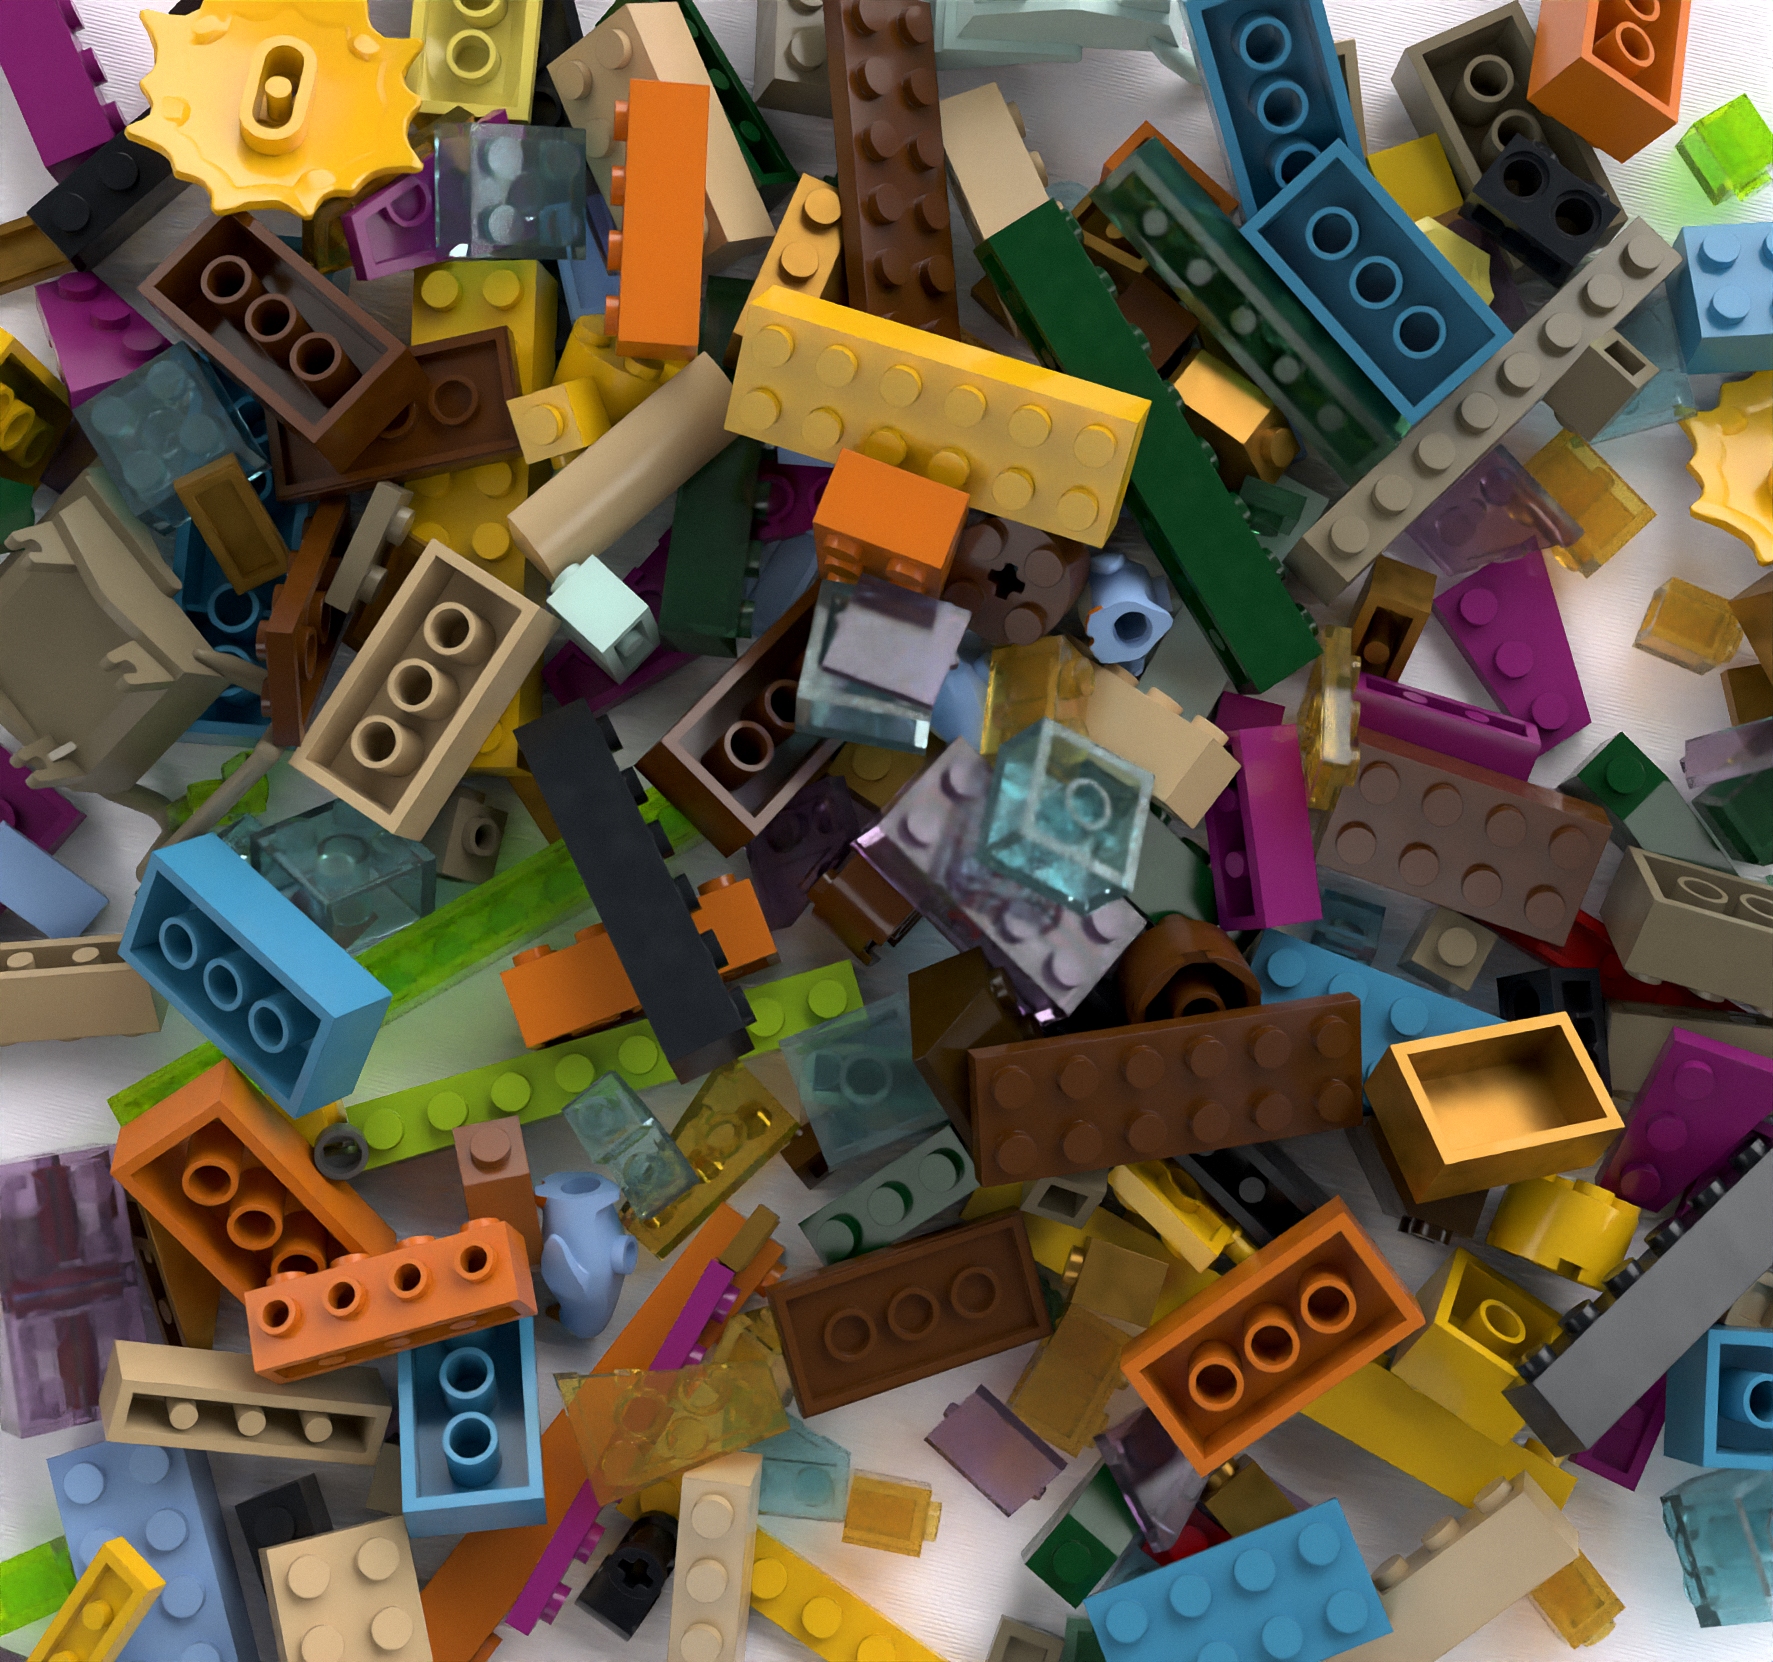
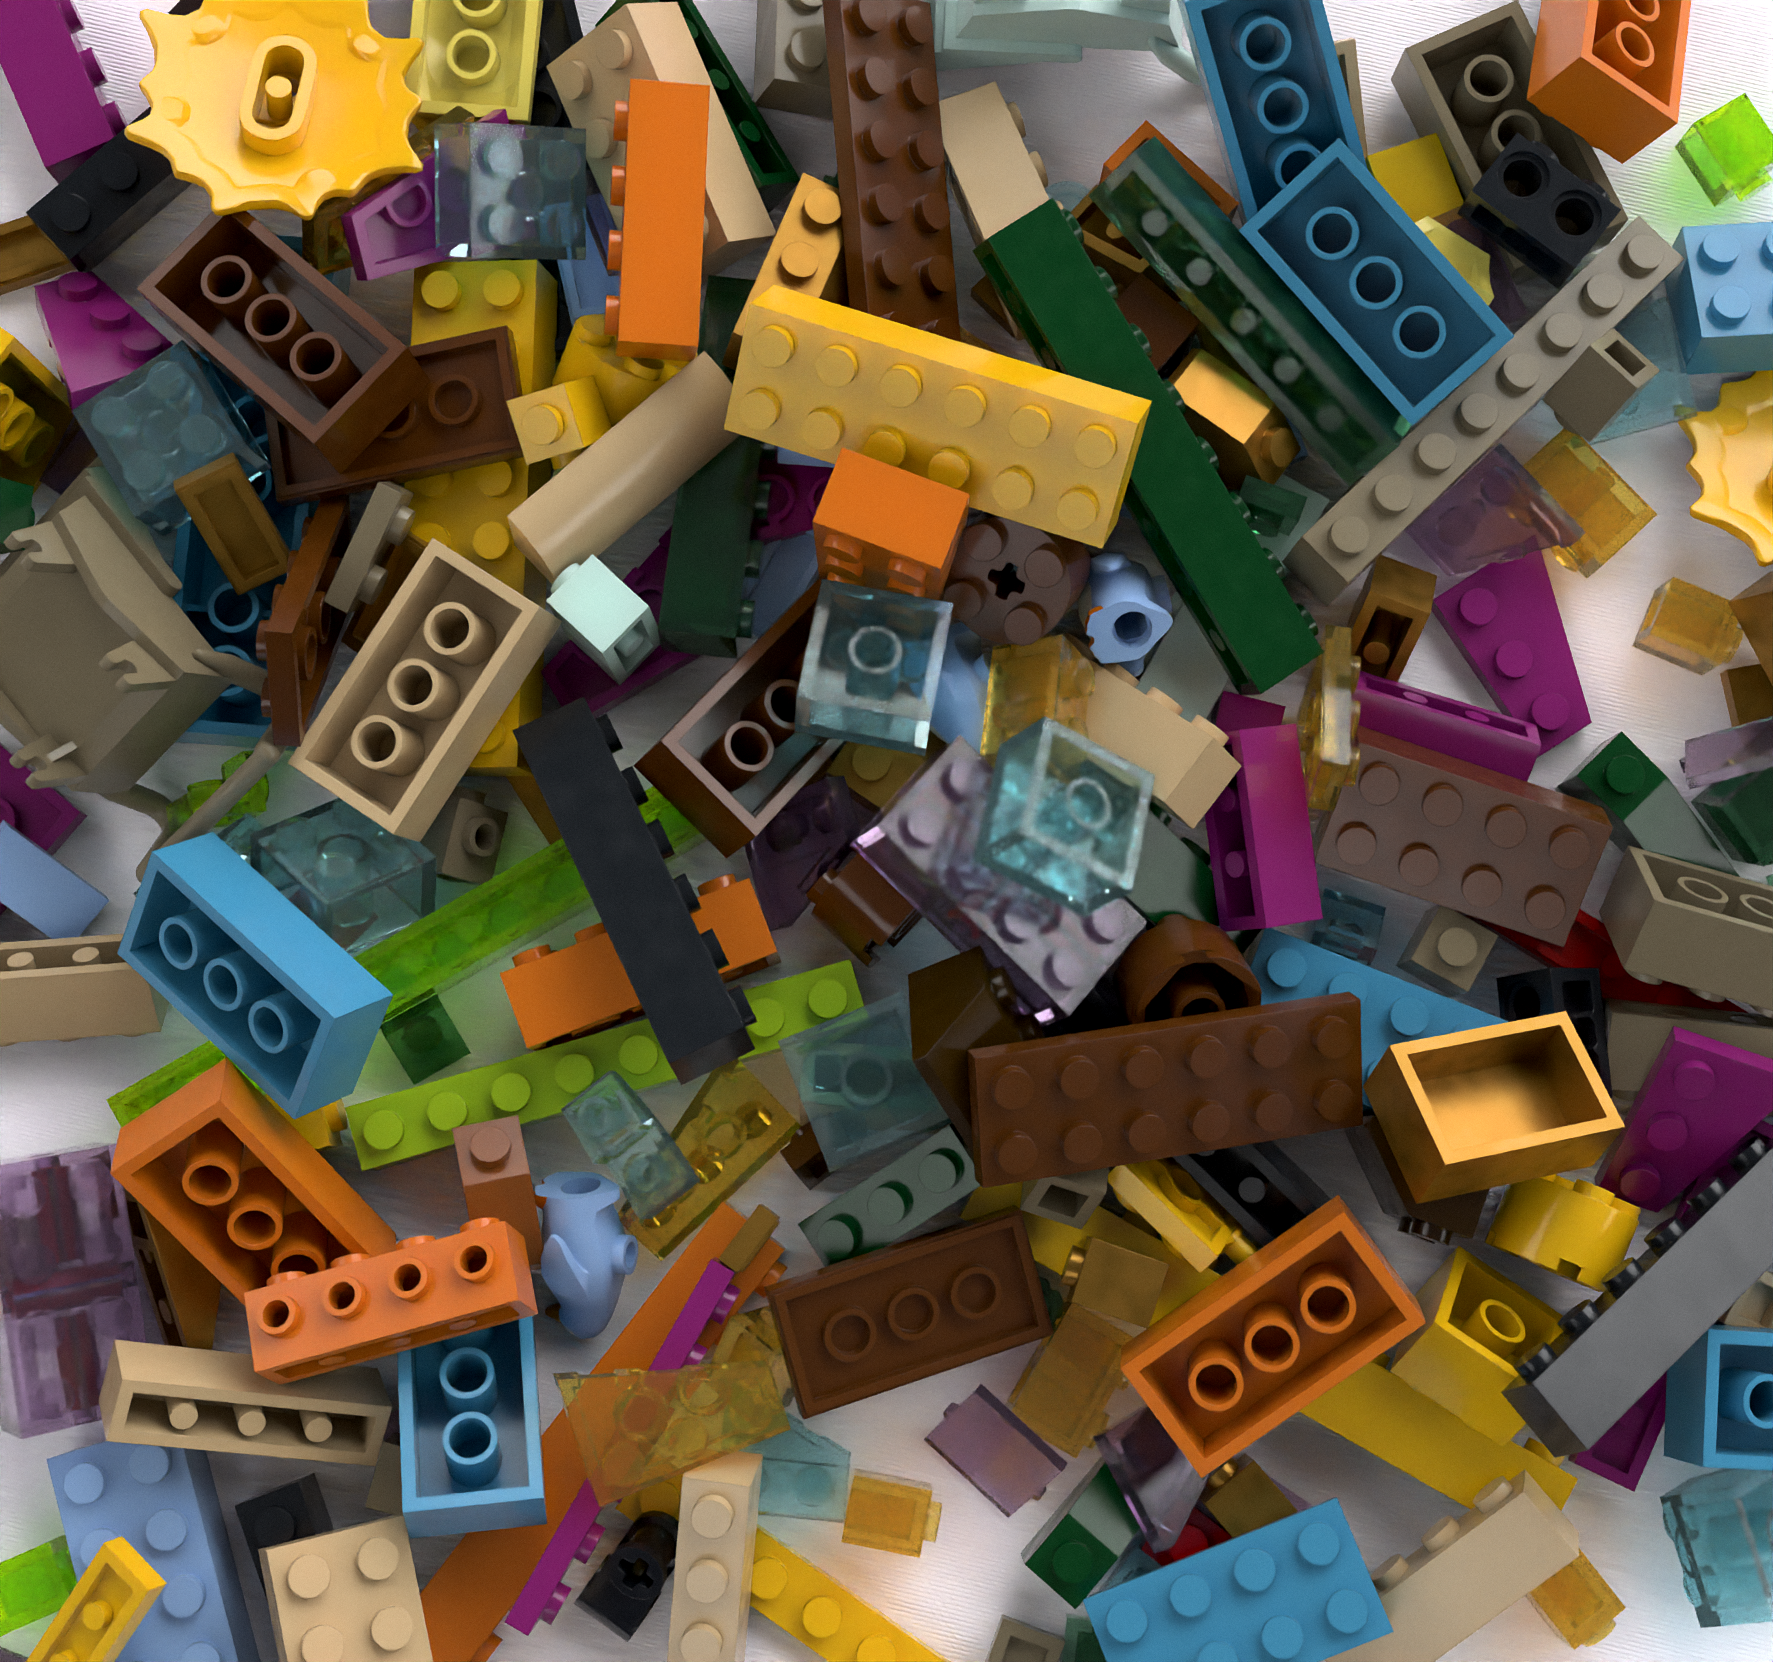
(341, 1162): dark grey hinge -> none
(425, 1039): none -> clear green plate
(896, 641): piece -> none

